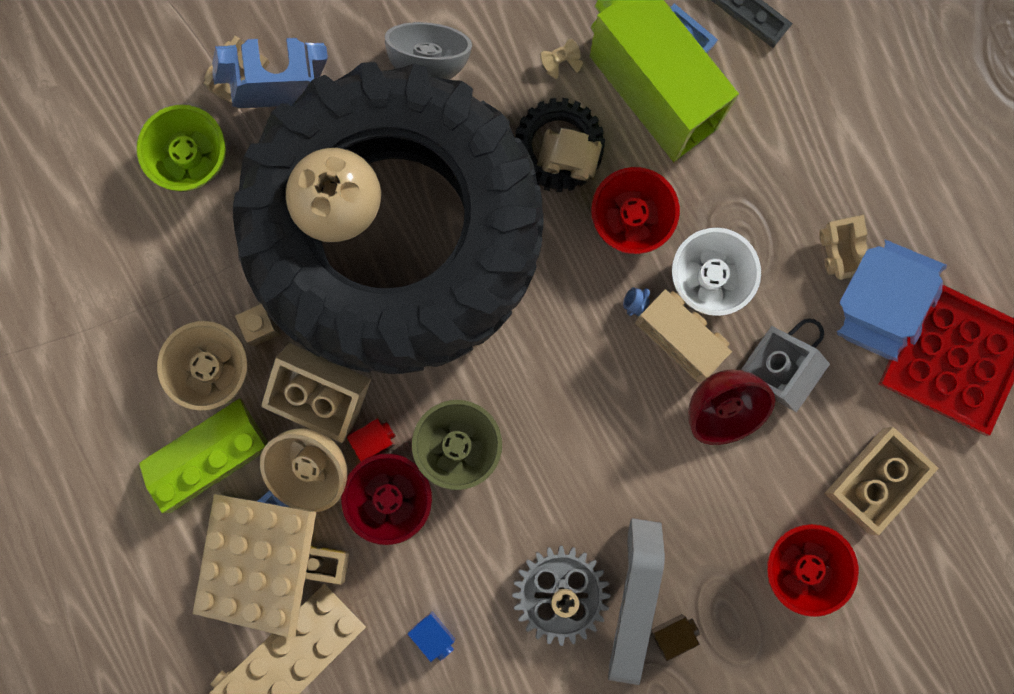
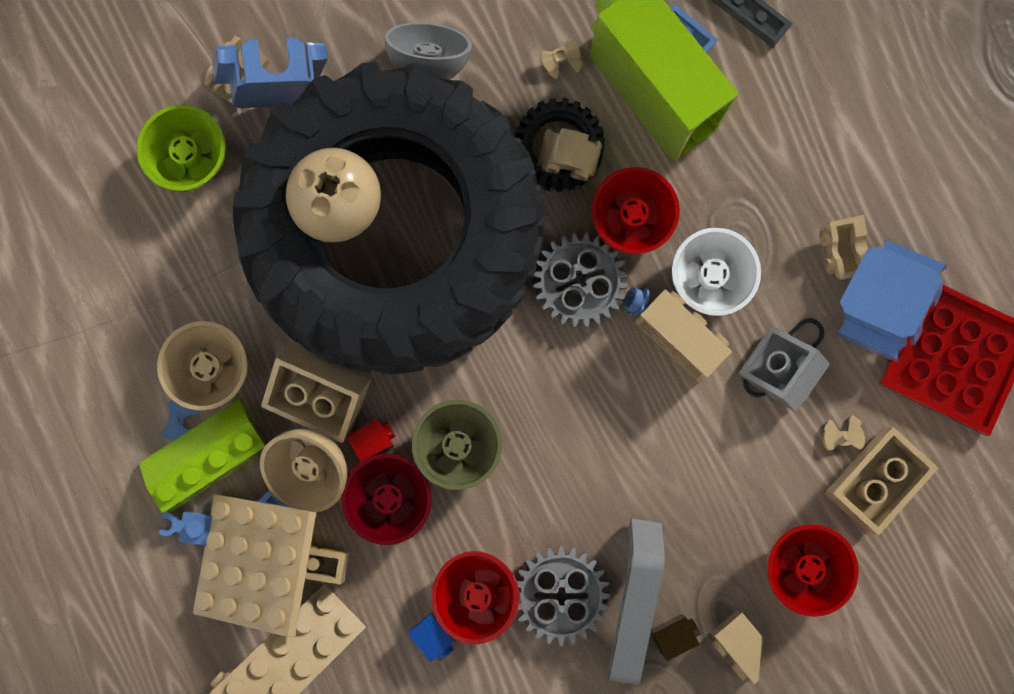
(176, 419): none -> medium blue piece
(192, 528): none -> medium blue plate
(257, 325): tan brick -> none
(462, 605): none -> red piece
(569, 257): none -> light grey gear
(571, 609): tan bush -> none
(729, 407): dark red piece -> none
(741, 643): none -> tan slope
(854, 436): none -> tan piece

